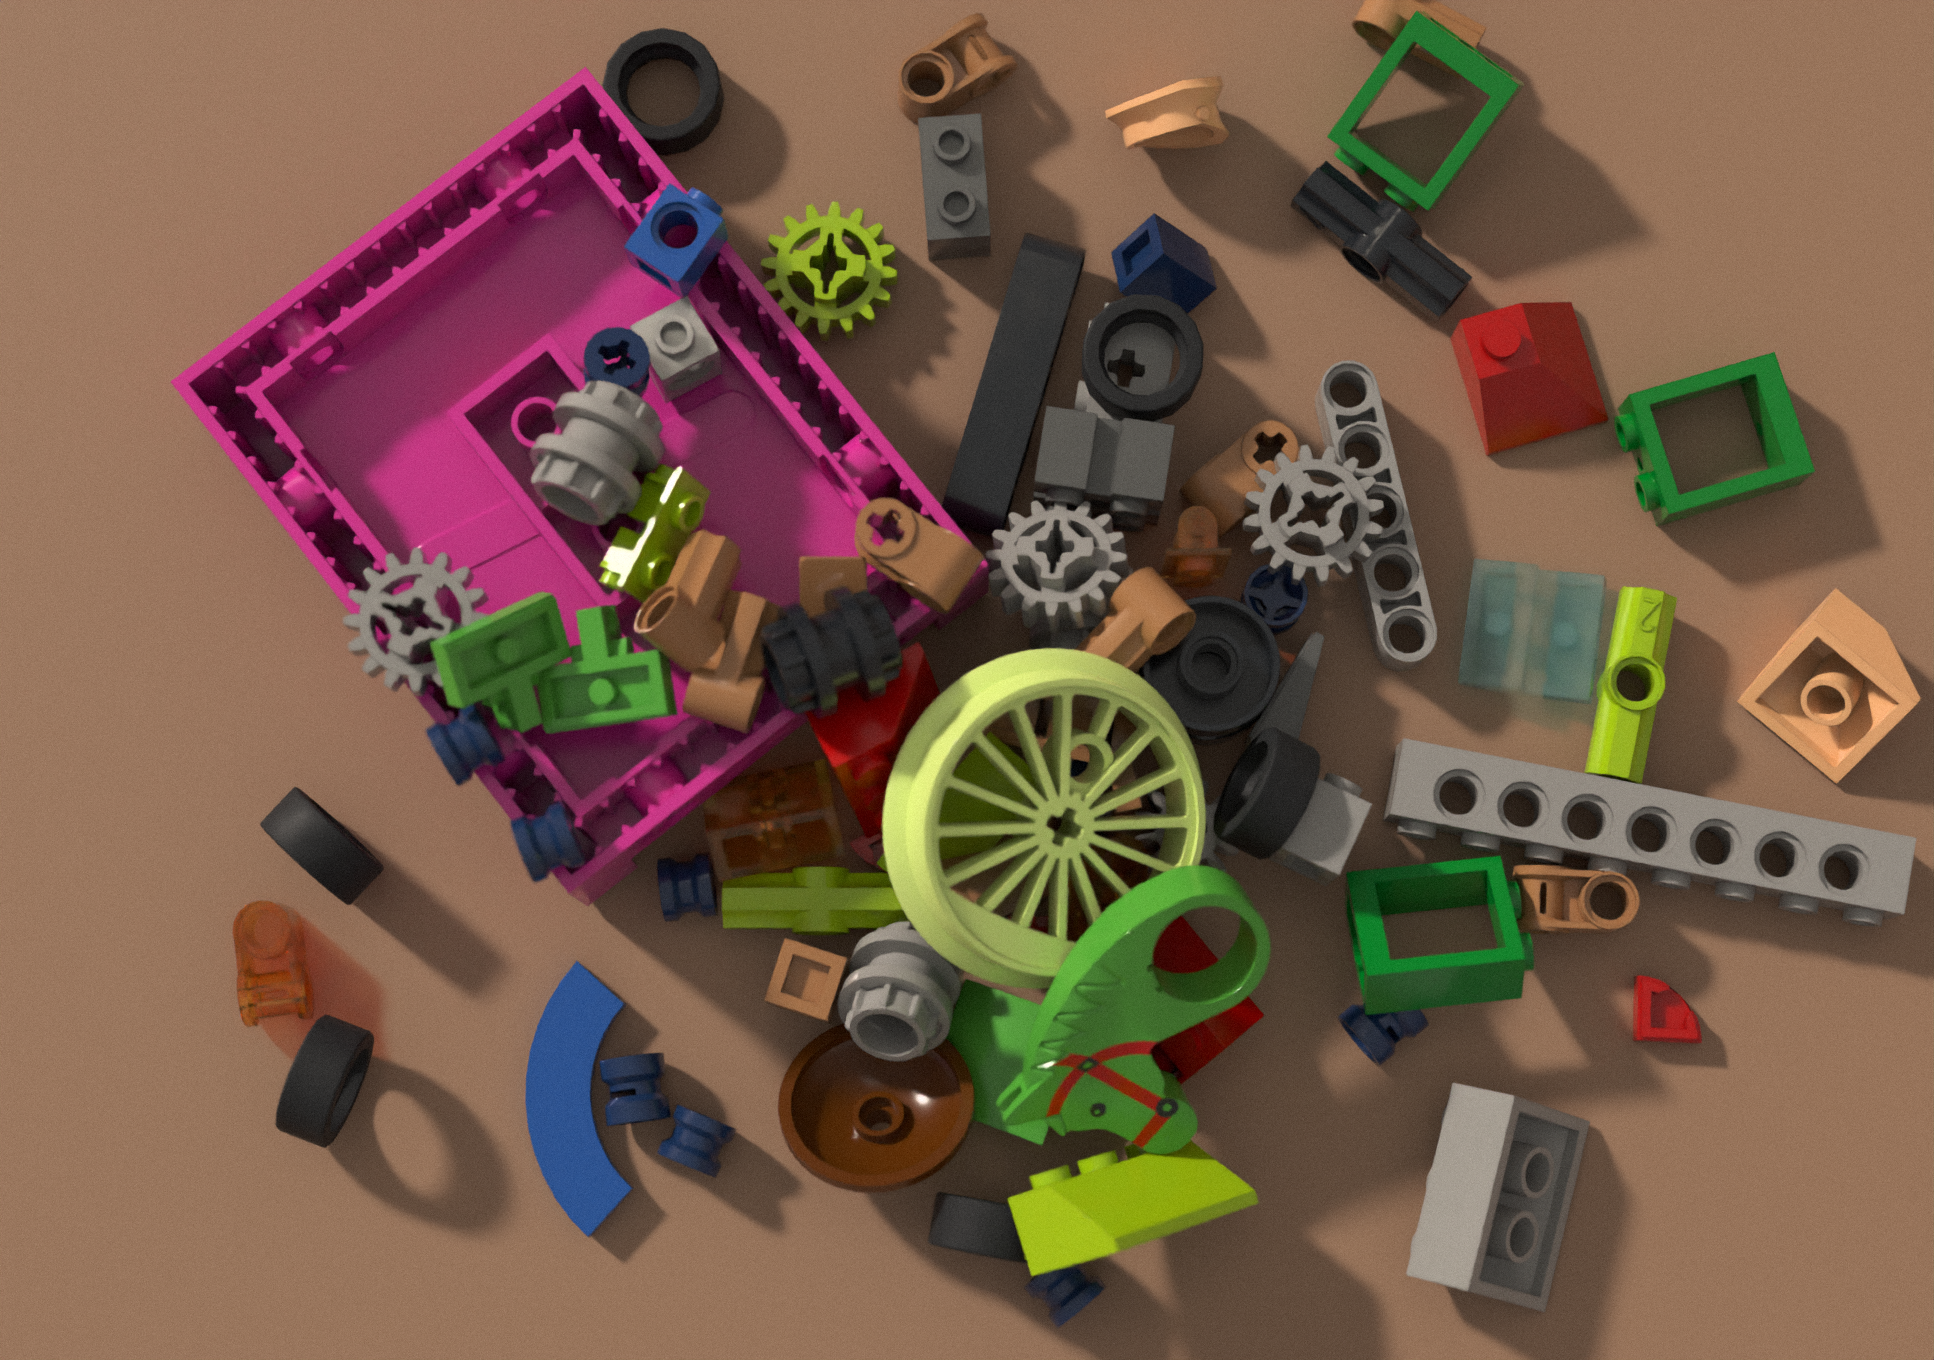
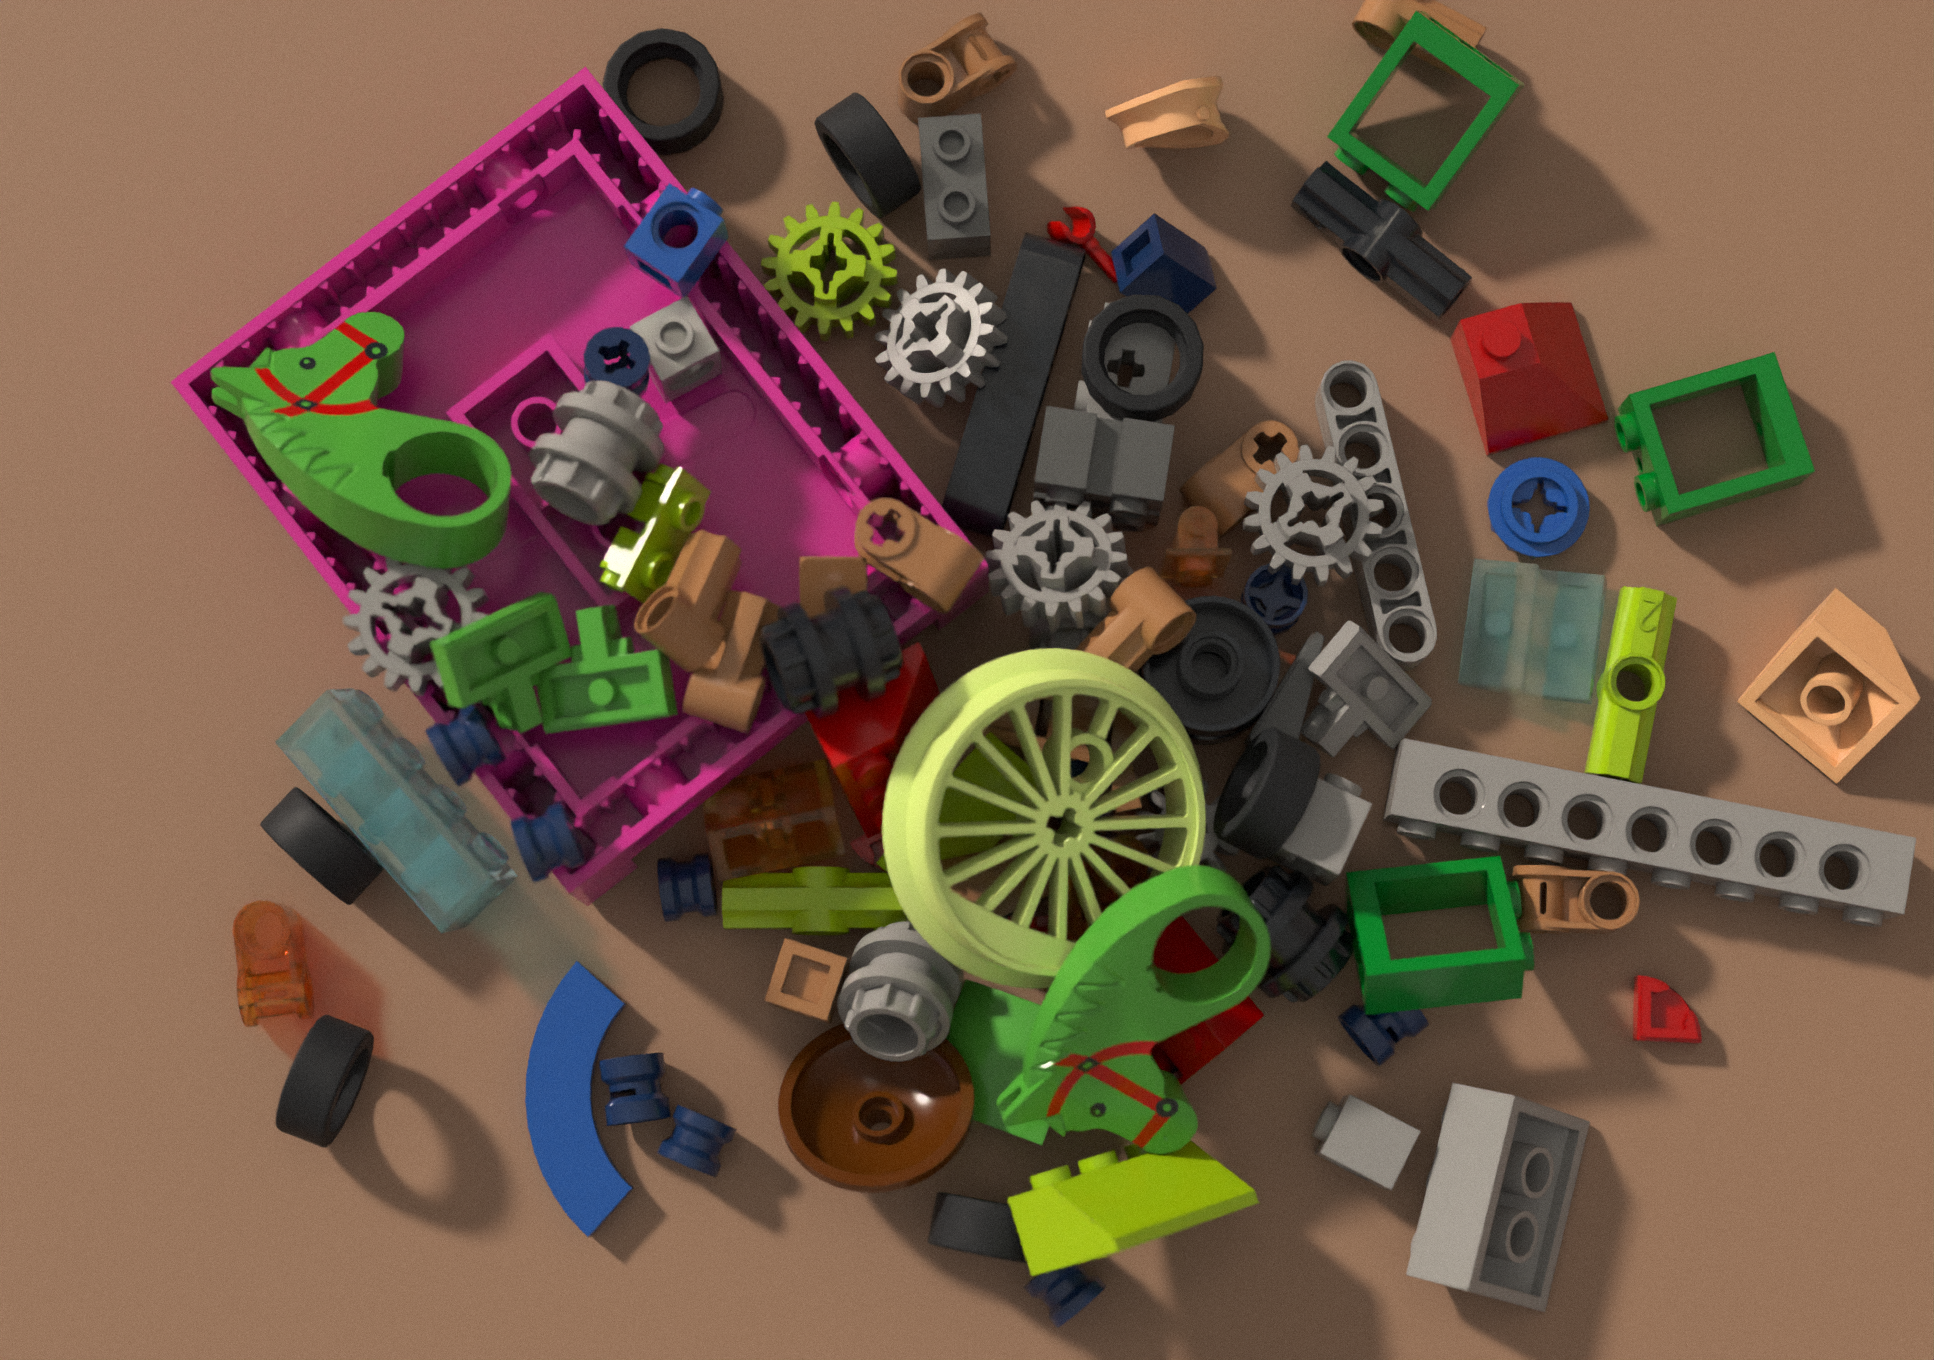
(346, 457): none -> bright green animal
(397, 808): none -> clear light blue brick
(867, 155): none -> black tyre
(941, 338): none -> light grey gear
(1083, 235): none -> red hand
(1305, 943): none -> black piece
(1361, 694): none -> light grey hinge
(1364, 1140): none -> light grey brick
(1560, 490): none -> blue gear

